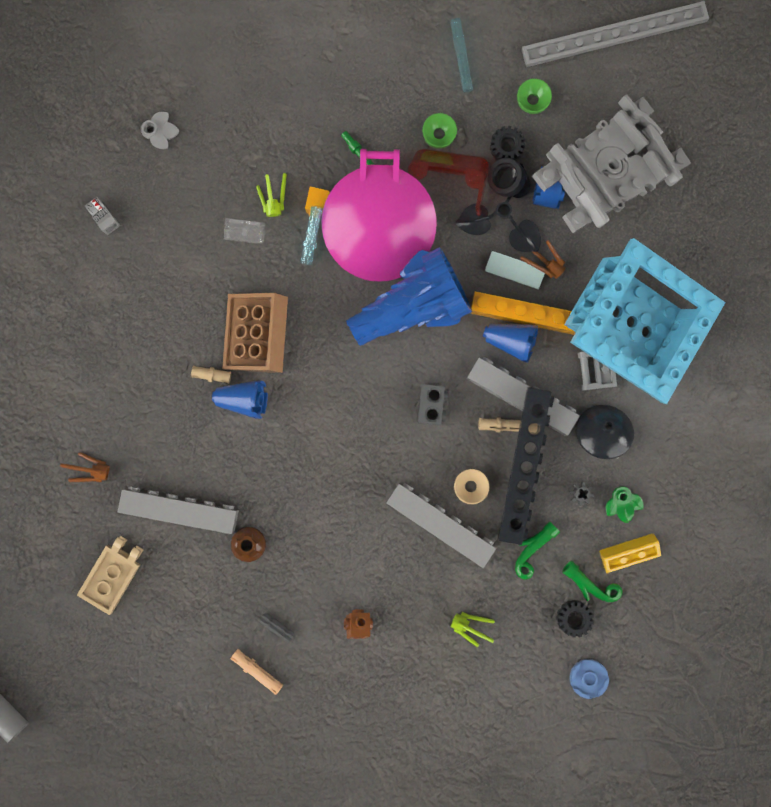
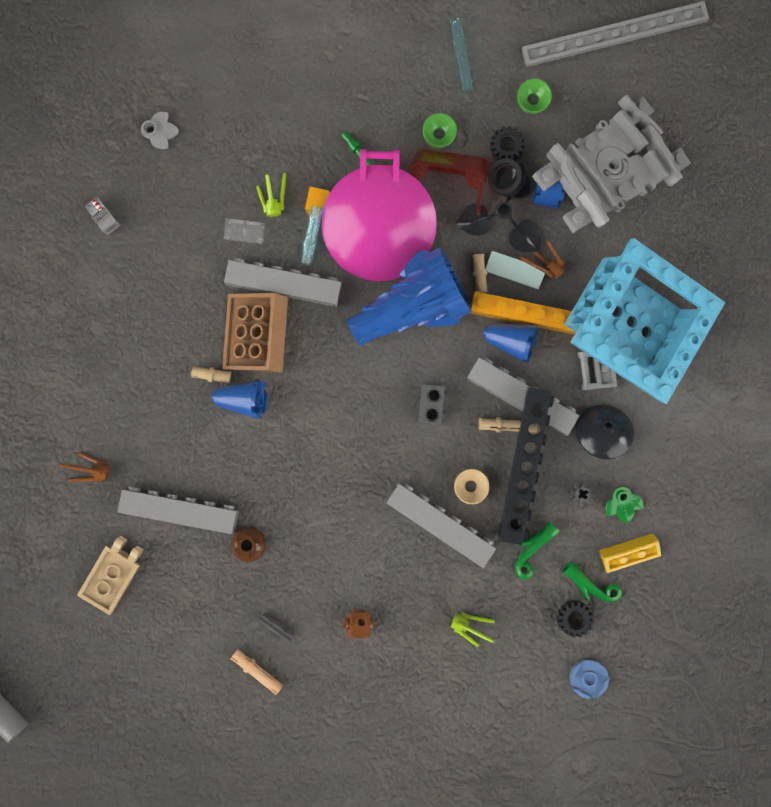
(285, 283): none -> light grey brick
(480, 273): none -> tan pin

